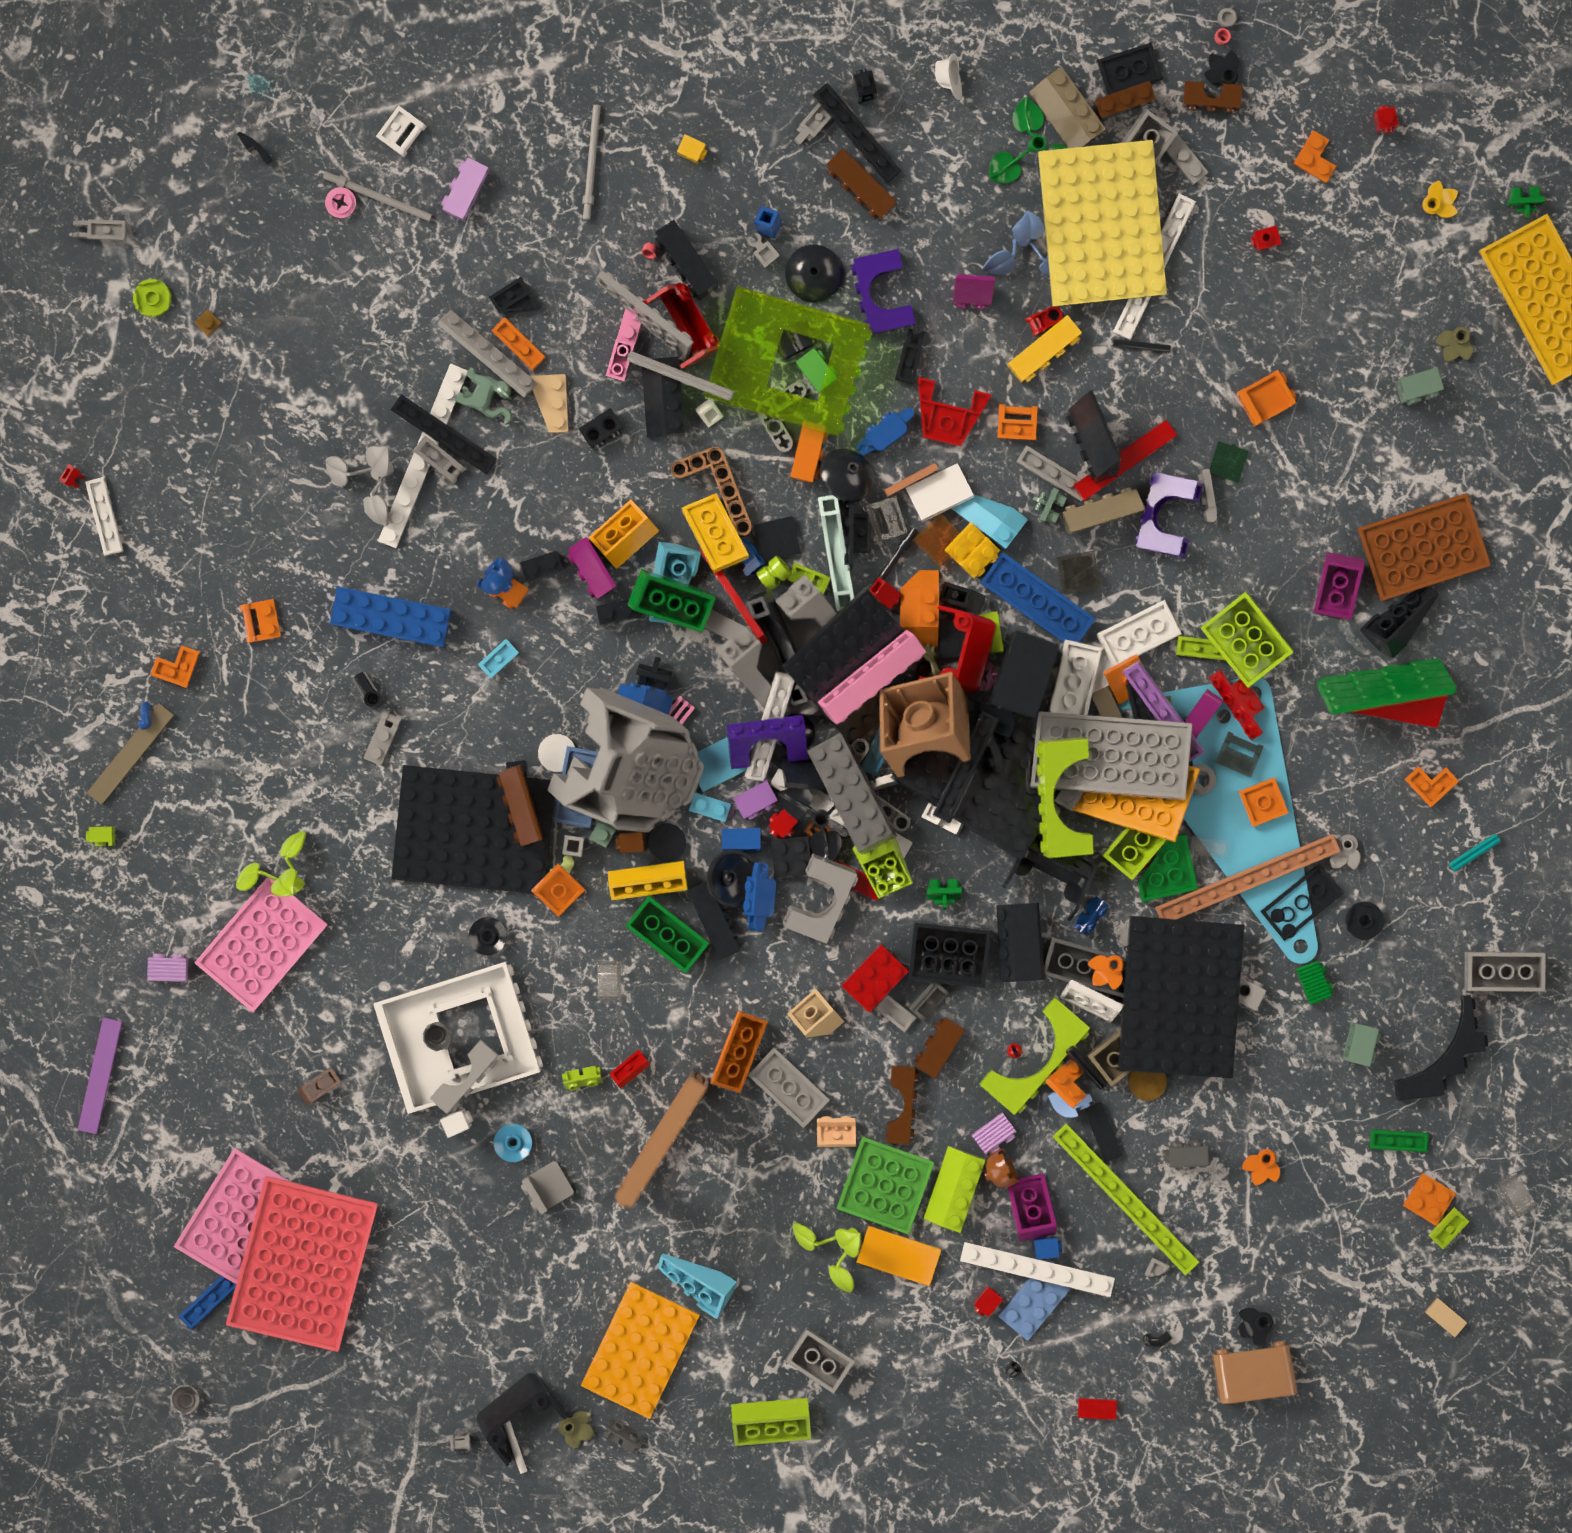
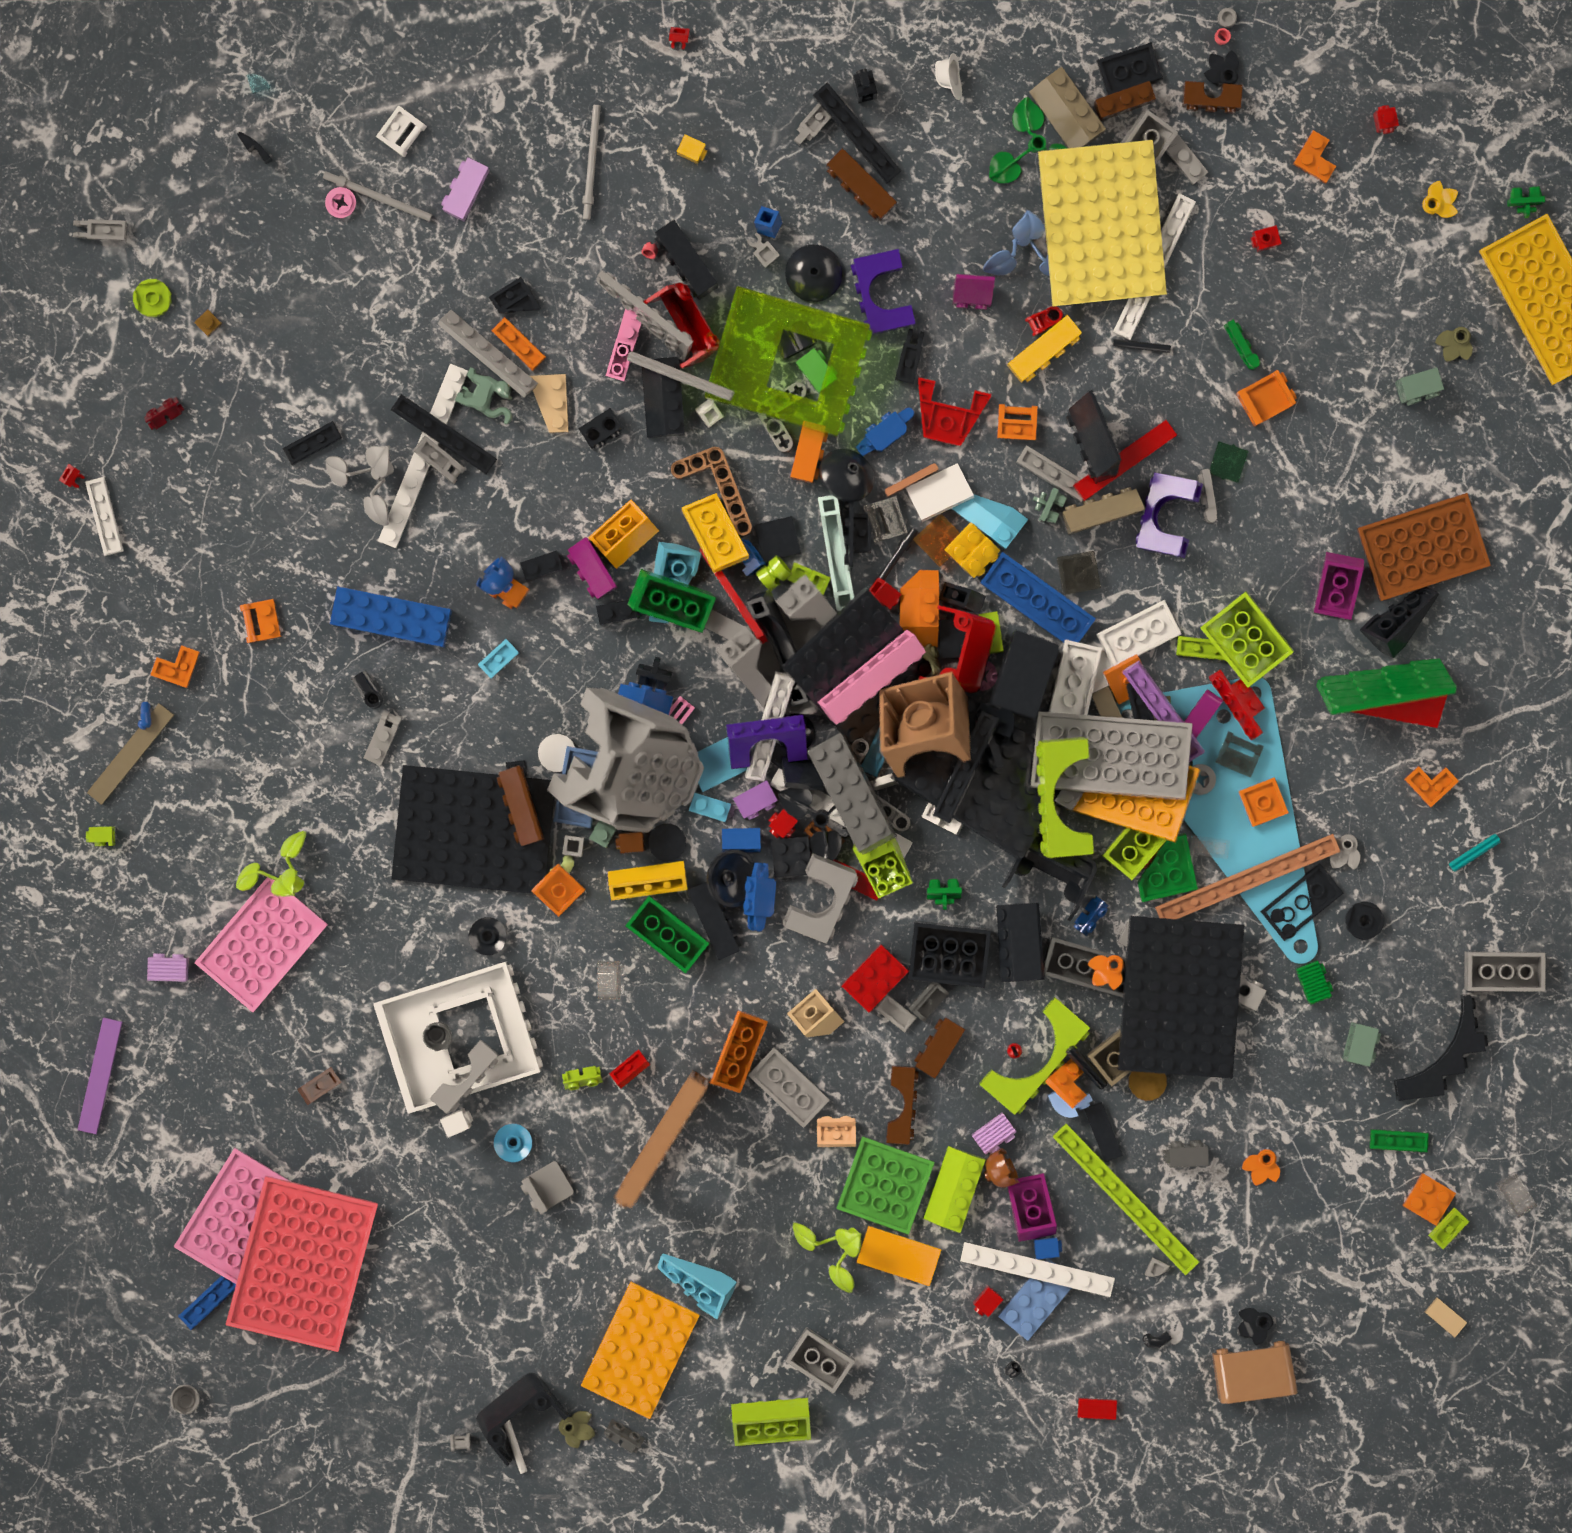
(169, 408): none -> dark red hinge
(312, 443): none -> black tile
(679, 35): none -> red tile
(1091, 1001): white tile -> none
(1242, 345): none -> green hinge

